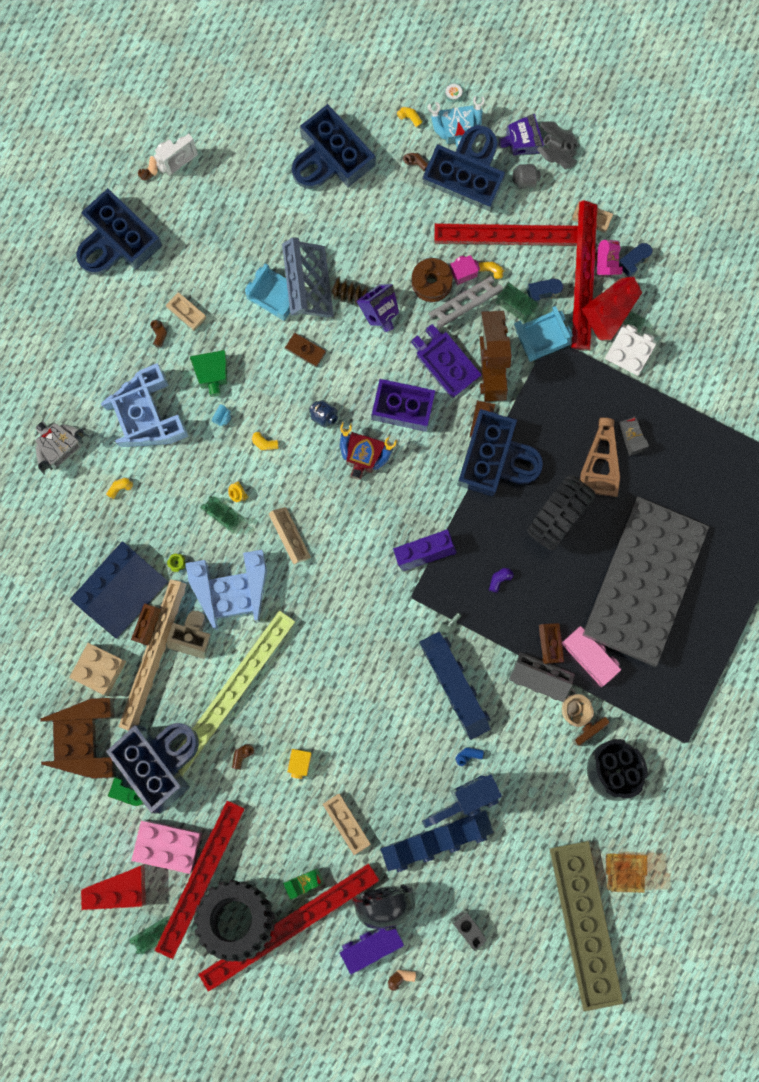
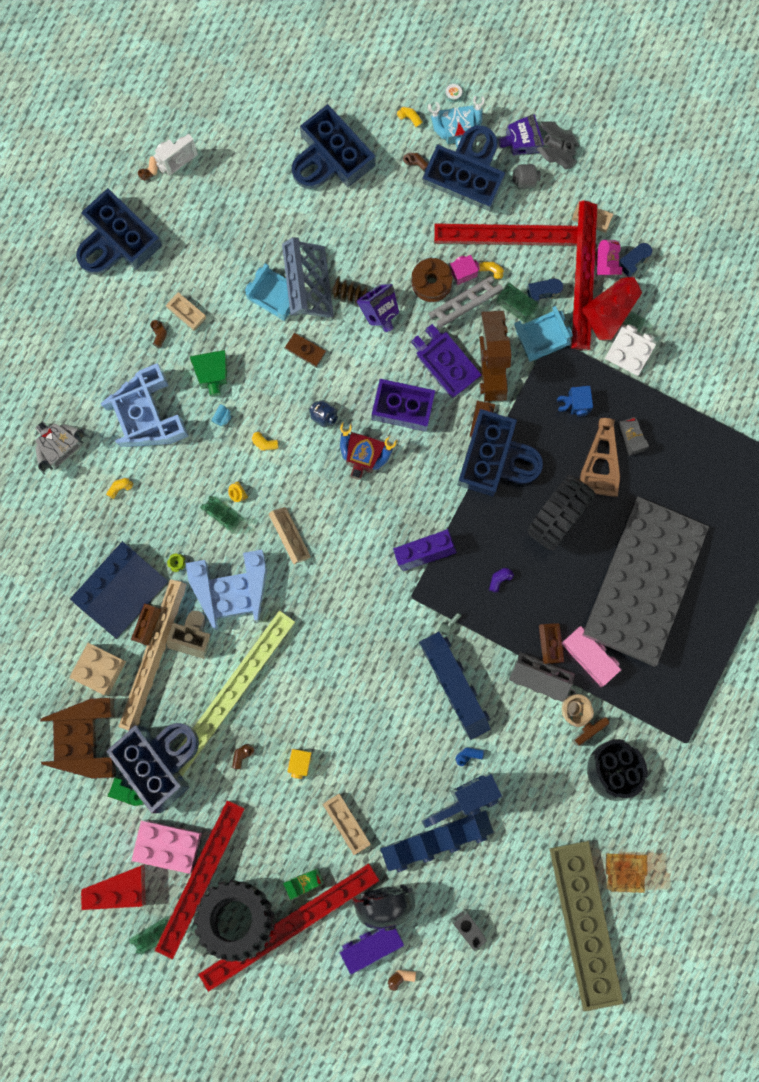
(578, 400): none -> blue brick

